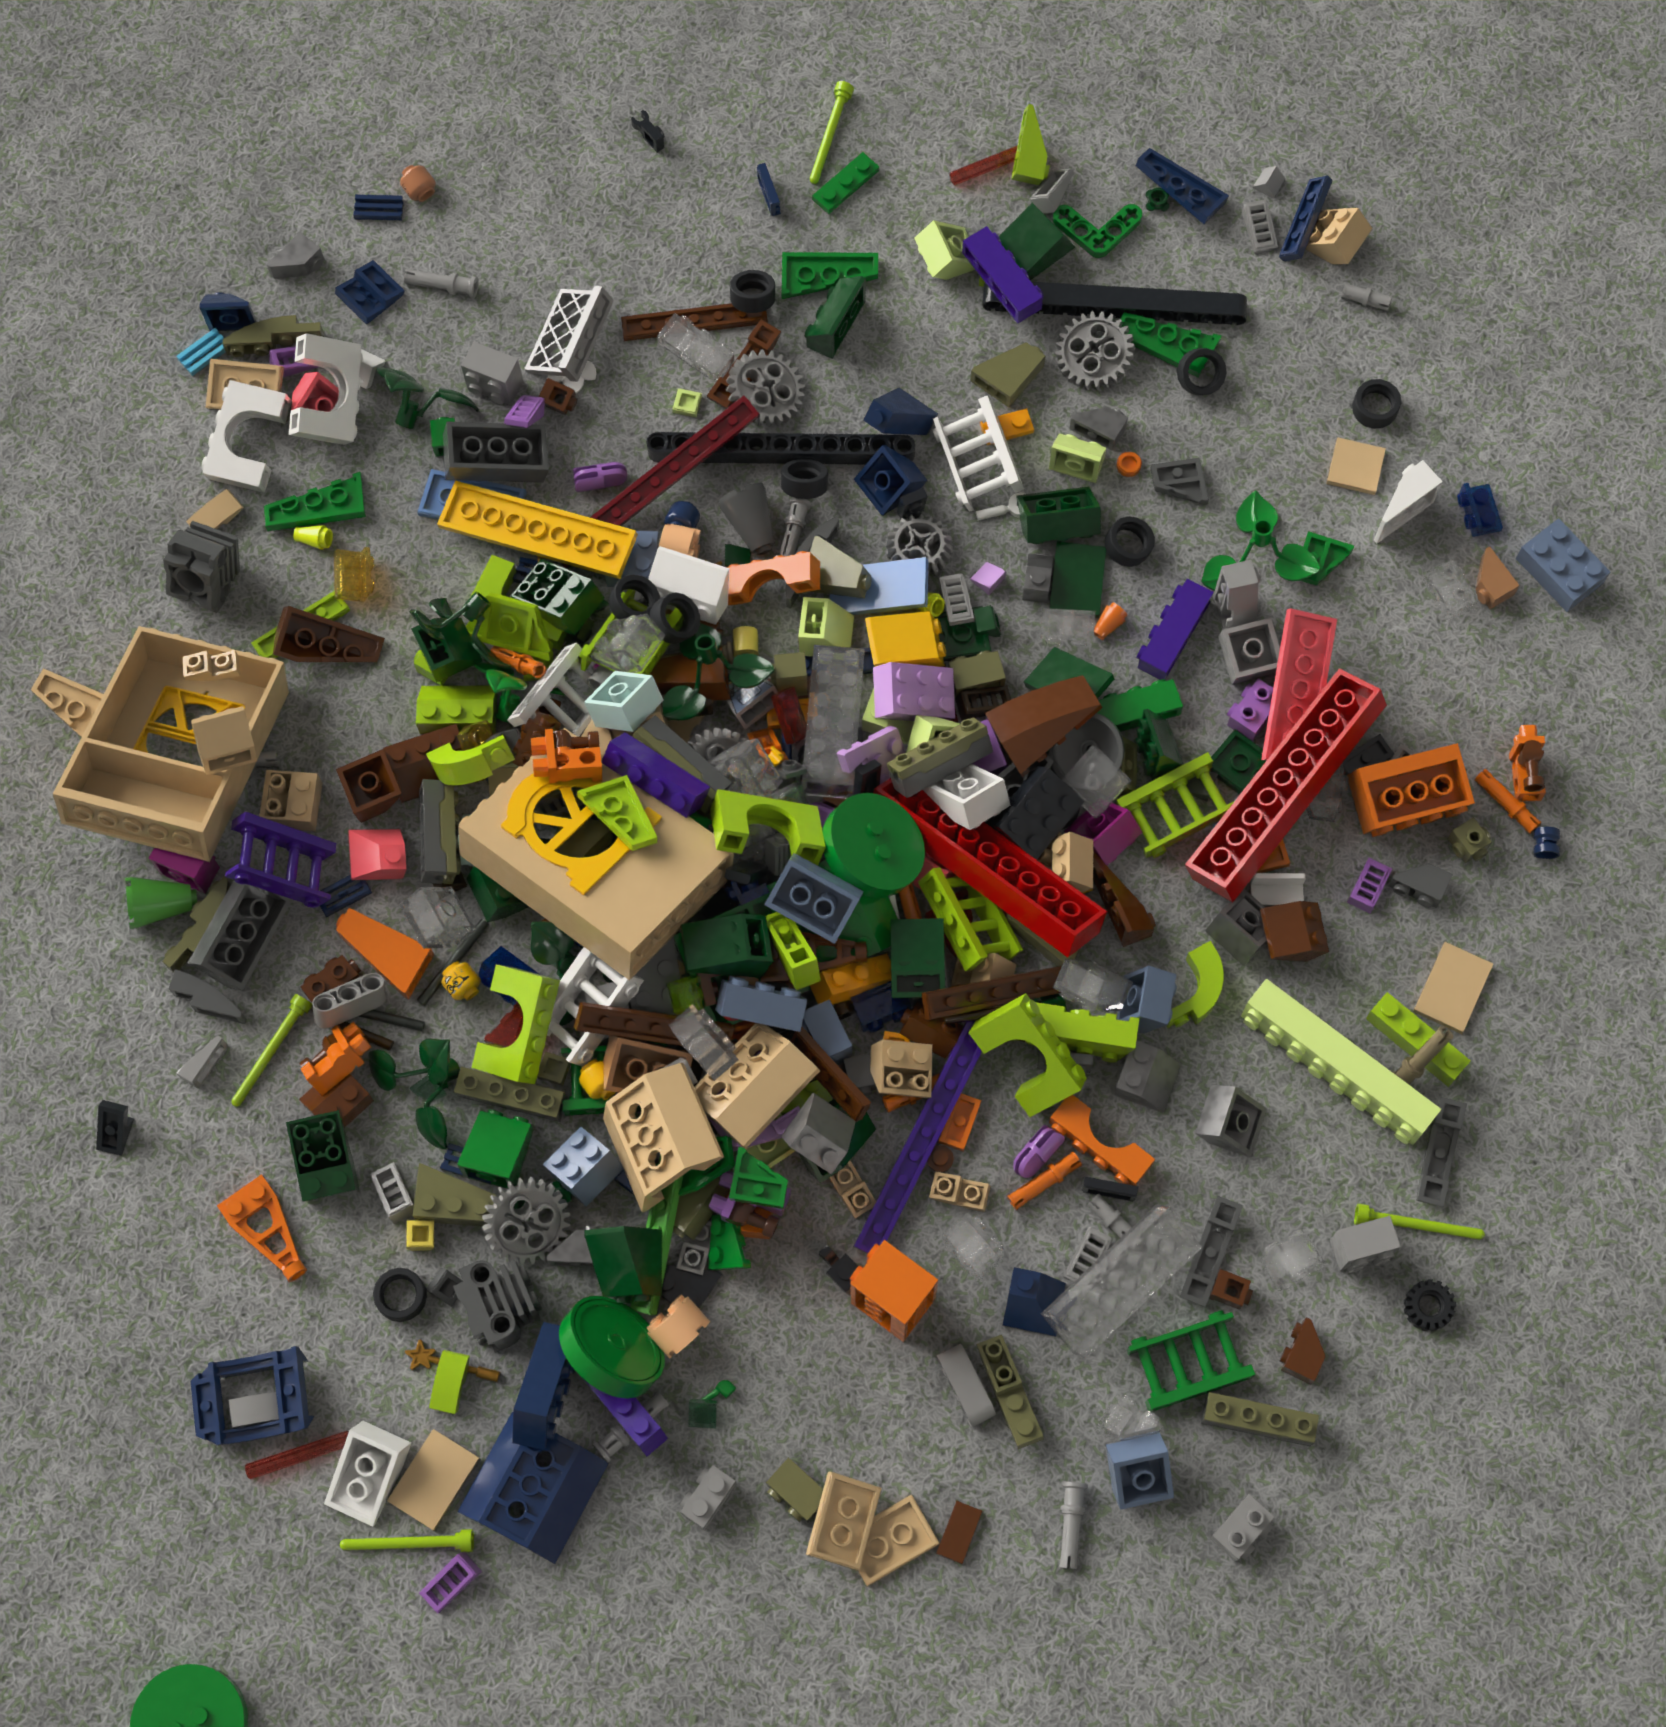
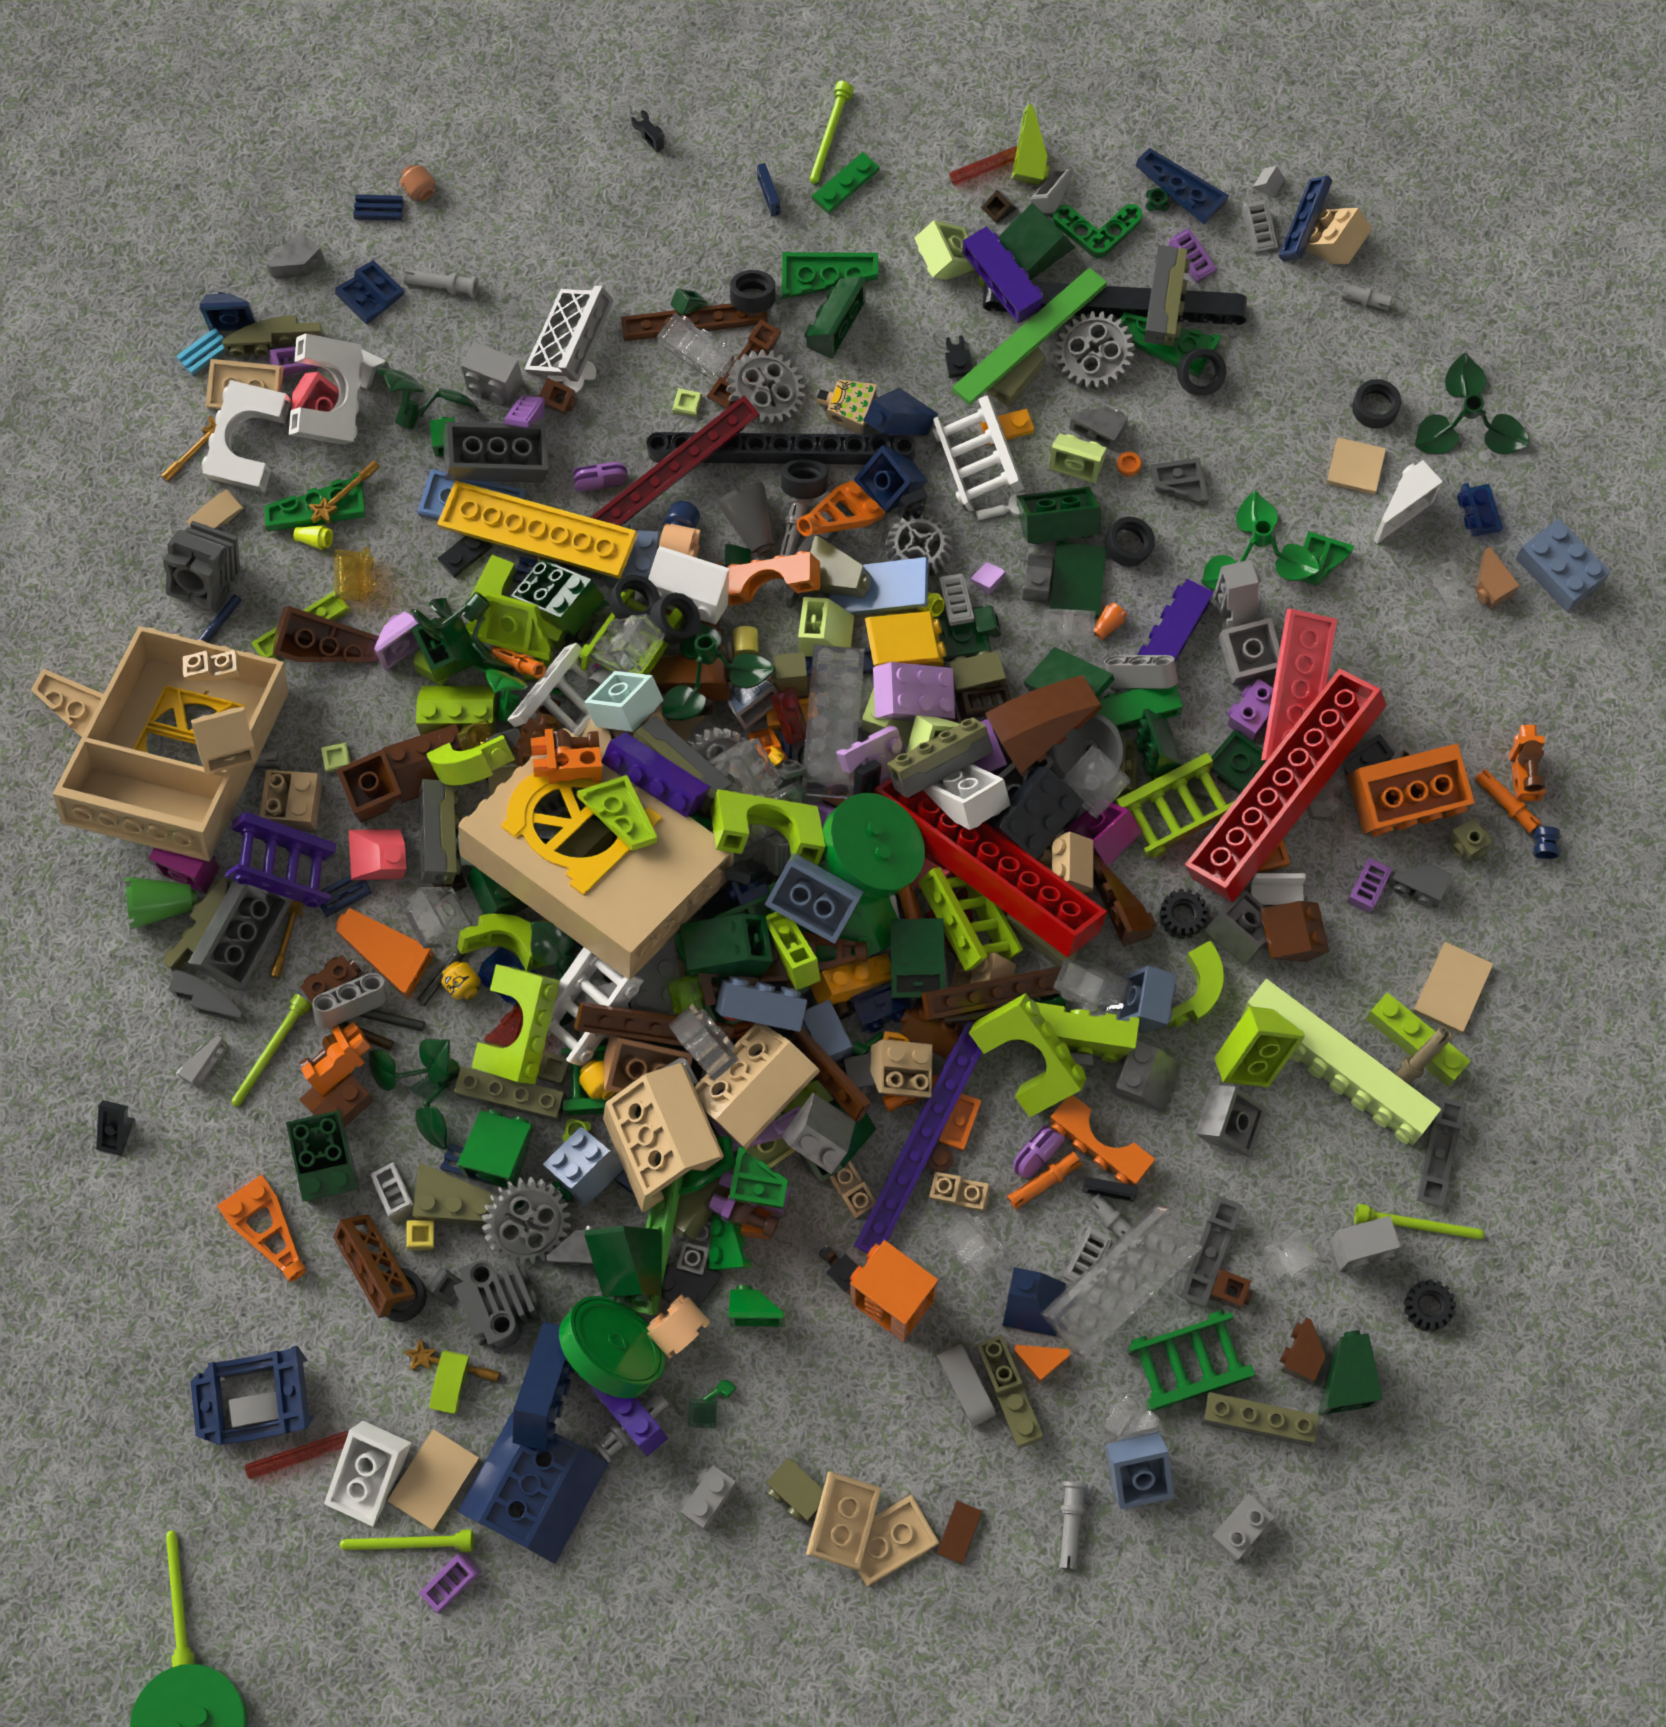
(177, 466): none -> pearl gold piece
(182, 1653): none -> lime piece
(220, 618): none -> dark blue bar
(294, 908): none -> pearl gold piece
(324, 509): none -> pearl gold piece
(335, 757): none -> yellowish green tile
(364, 1264): none -> reddish brown fence
(396, 640): none -> lavender slope
(463, 554): none -> black plate
(501, 931): none -> lime arch
(573, 1125): none -> lime plate
(687, 301): none -> dark green slope
(753, 1309): none -> green slope
(848, 403): none -> tan torso
(854, 498): none -> orange plate
(861, 1049): none -> green hand
(957, 360): none -> black plate
(998, 206): none -> dark brown slope
(1029, 336): none -> bright green tile
(1040, 1360): none -> orange slope
(1142, 671): none -> light grey beam
(1166, 295): none -> piece
(1187, 899): none -> black tyre
(1198, 251): none -> medium lavender slope
(1257, 1048): none -> lime slope
(1351, 1376): none -> dark green slope
(1468, 379): none -> dark green plant

